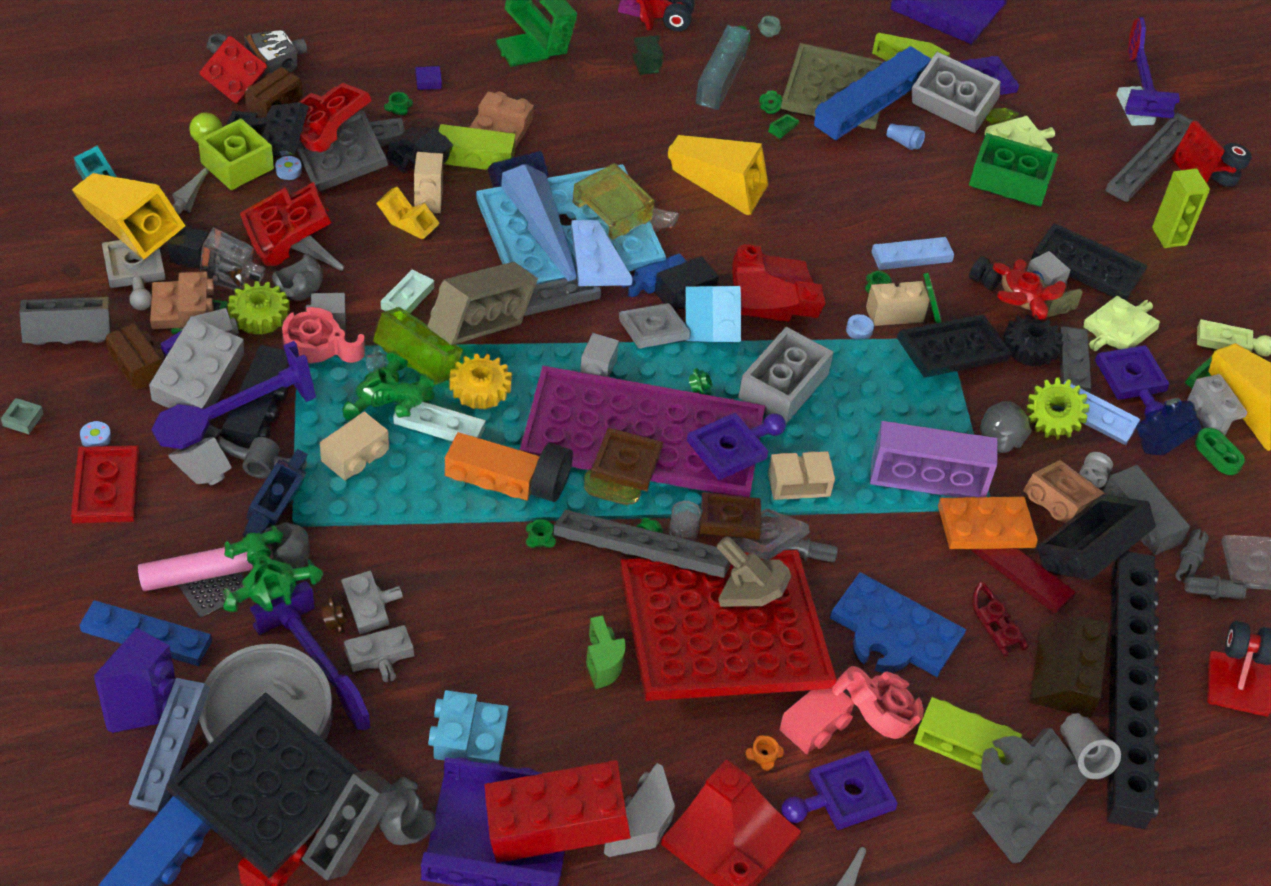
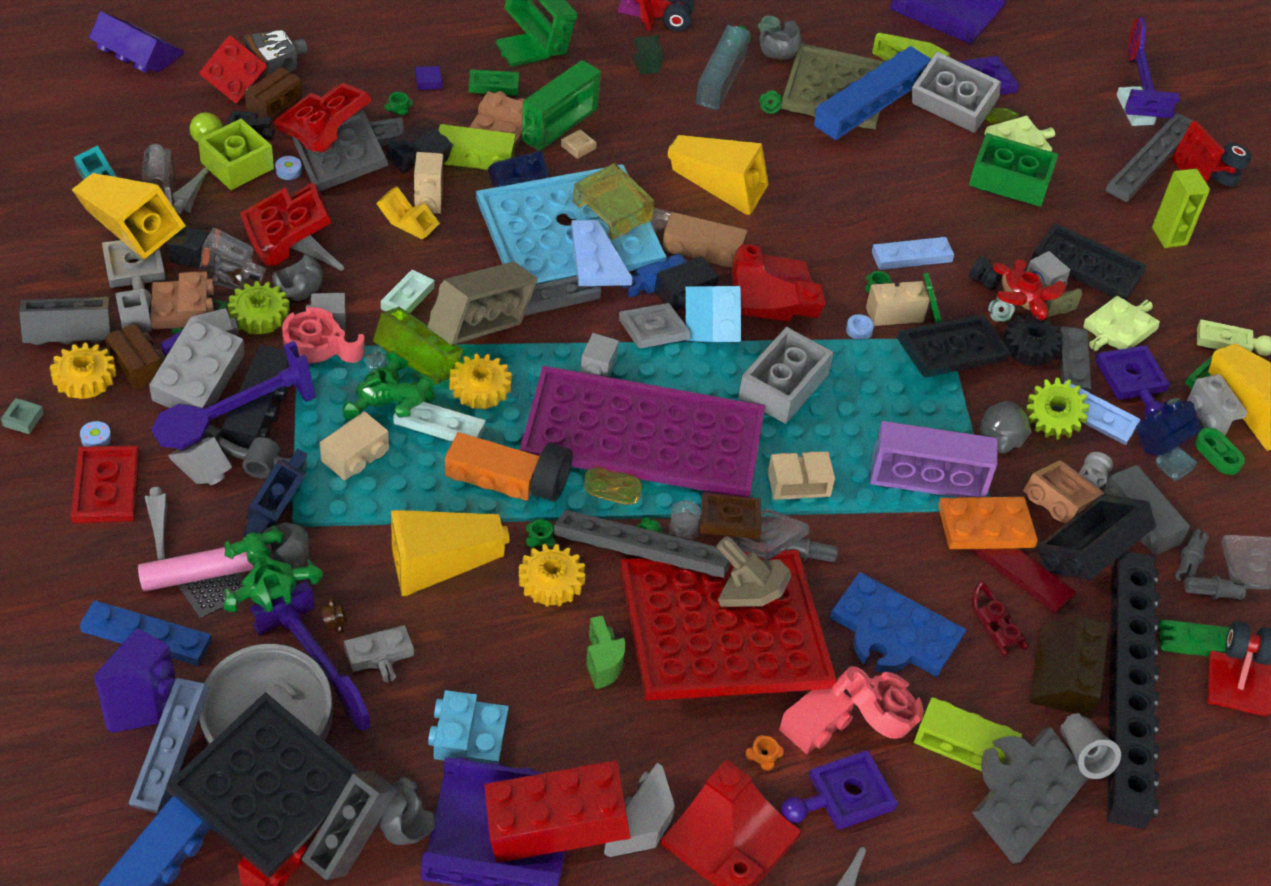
(83, 371): none -> yellow gear
(133, 43): none -> dark purple slope
(133, 309): none -> light grey brick
(157, 512): none -> light grey piece
(159, 164): none -> clear torso
(215, 42): dark grey plate -> none
(285, 127): black plate -> none
(368, 601): light grey plate -> none
(442, 545): none -> yellow slope
(493, 81): none -> green plate
(533, 197): medium blue wedge -> none
(551, 575): none -> yellow gear
(560, 105): none -> green piece
(578, 144): none -> tan tile
(627, 459): reddish brown tile -> none
(700, 382): green plate -> none
(704, 238): none -> medium nougat brick
(733, 431): dark purple plate -> none
(783, 43): none -> dark grey hair
(783, 125): green piece -> none
(908, 136): medium blue cone -> none
(1002, 316): none -> sand green plate
(1176, 463): none -> clear light blue plate
(1191, 637): none -> green hinge

